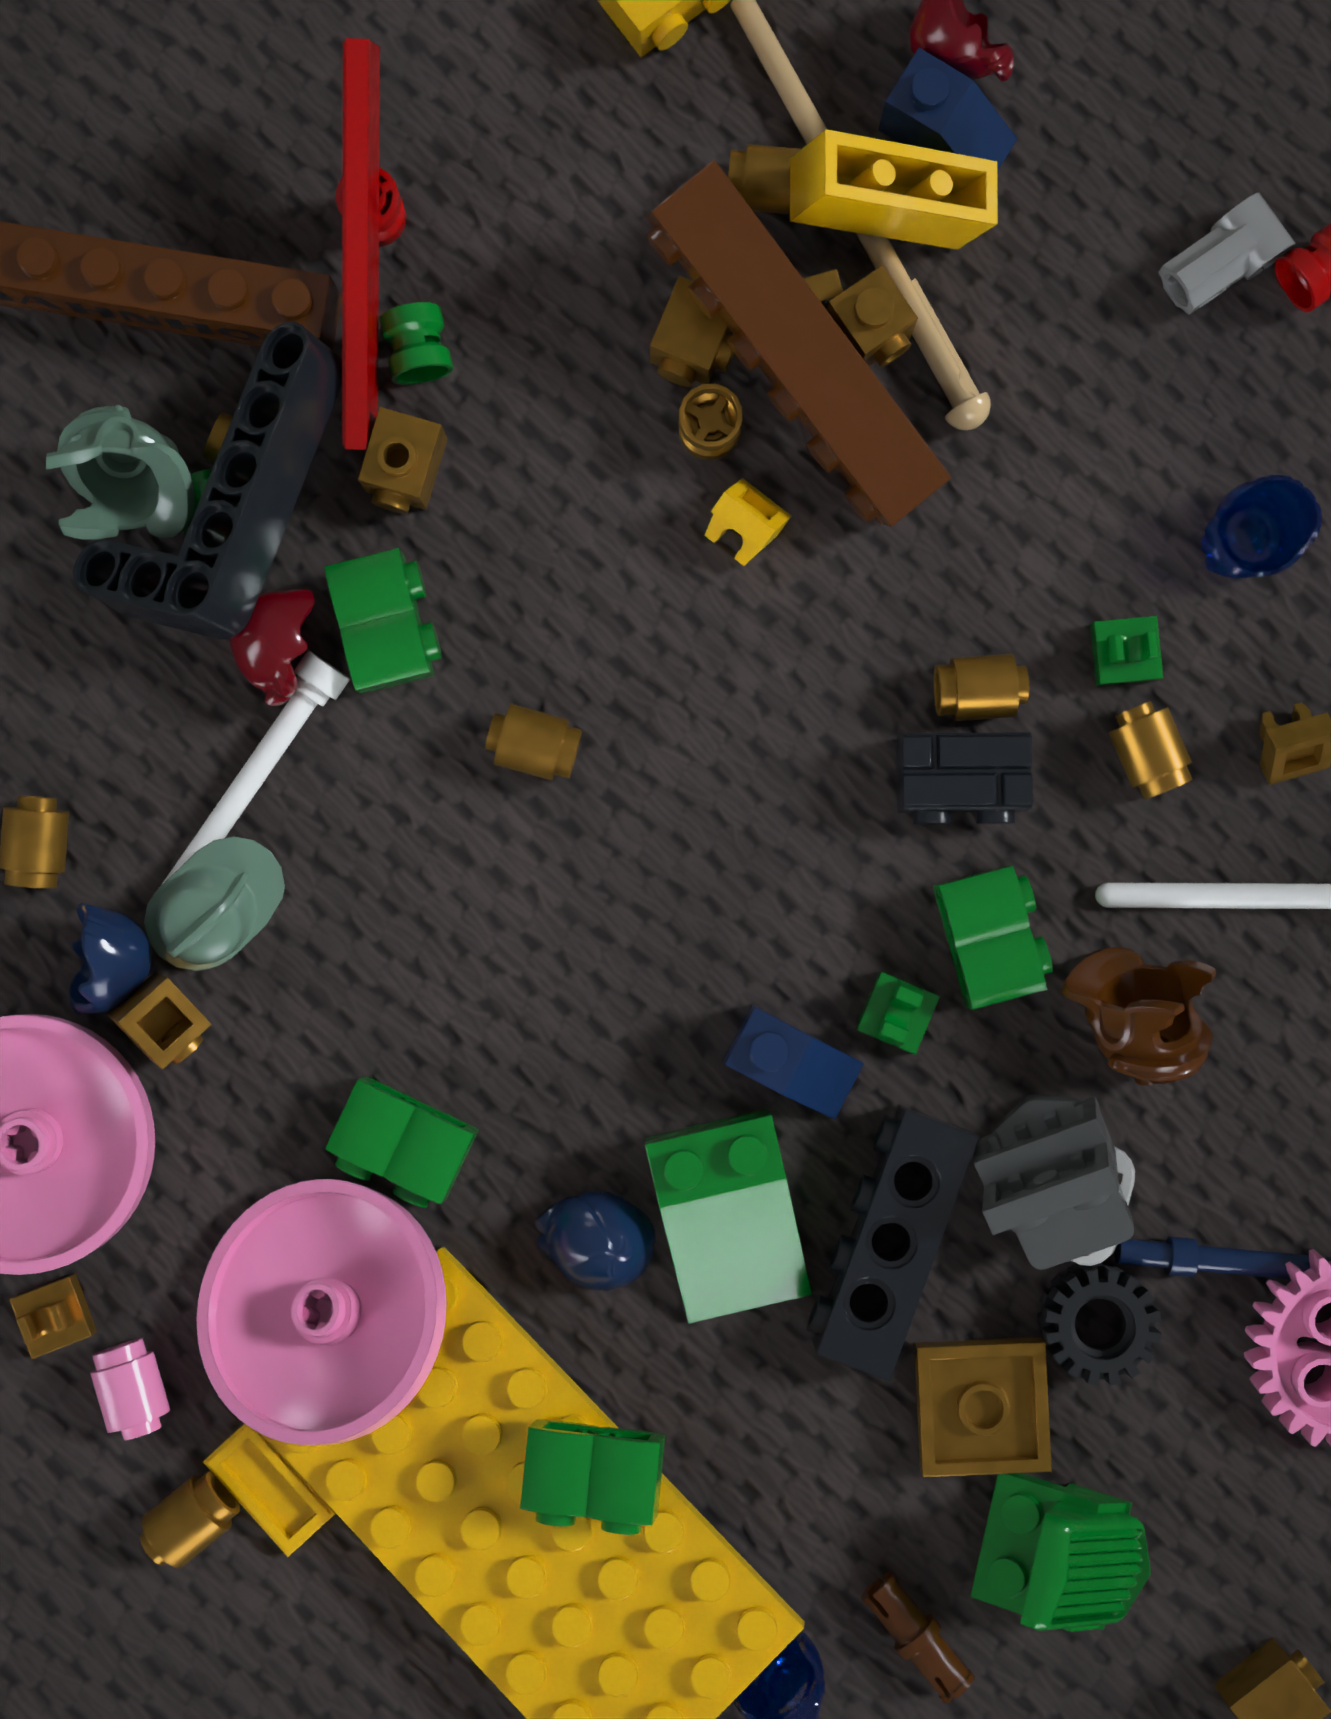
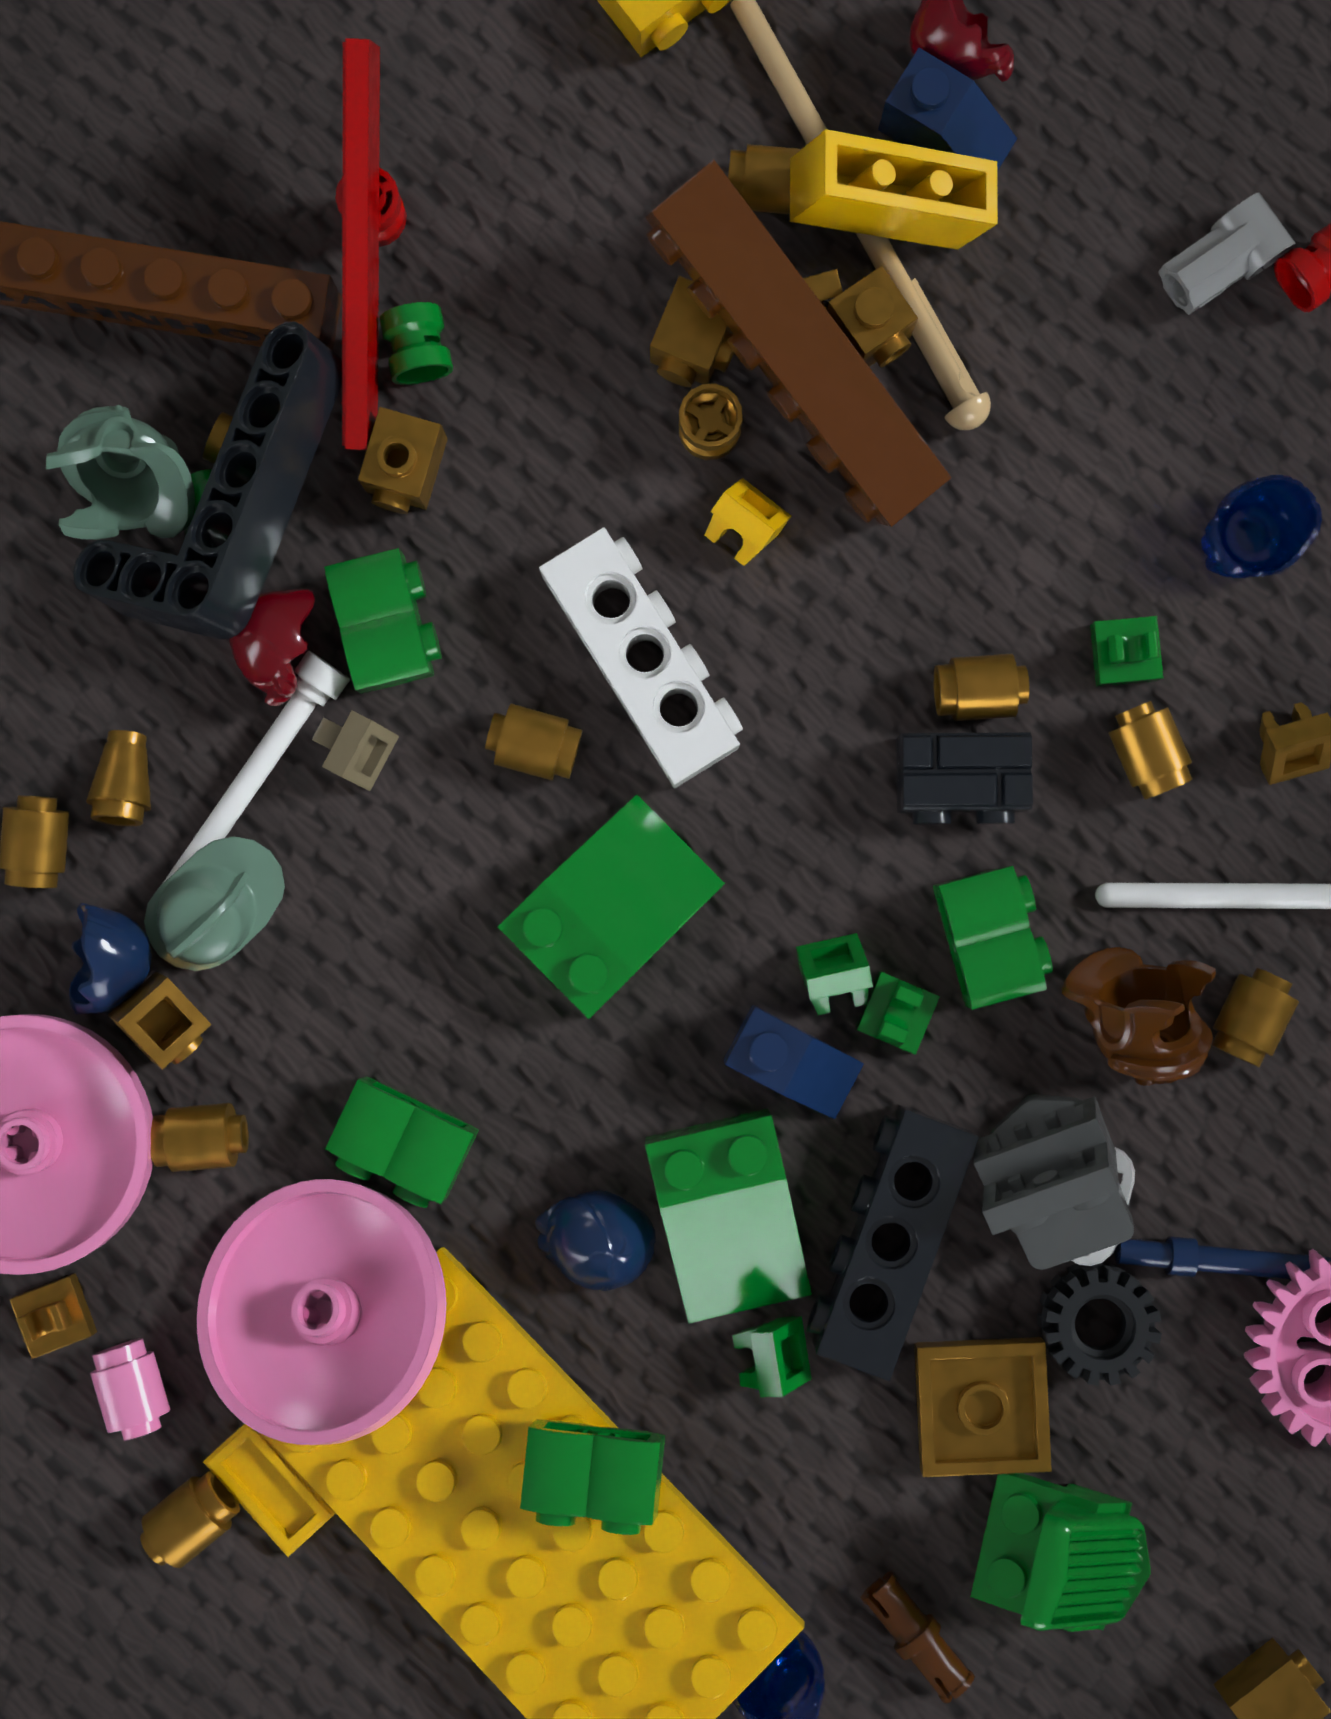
(121, 781): none -> pearl gold cone
(198, 1137): none -> pearl gold brick
(356, 748): none -> dark tan tile
(575, 582): none -> white brick
(611, 906): none -> green slope
(778, 1356): none -> green tile
(835, 969): none -> green tile
(1254, 1016): none -> pearl gold brick

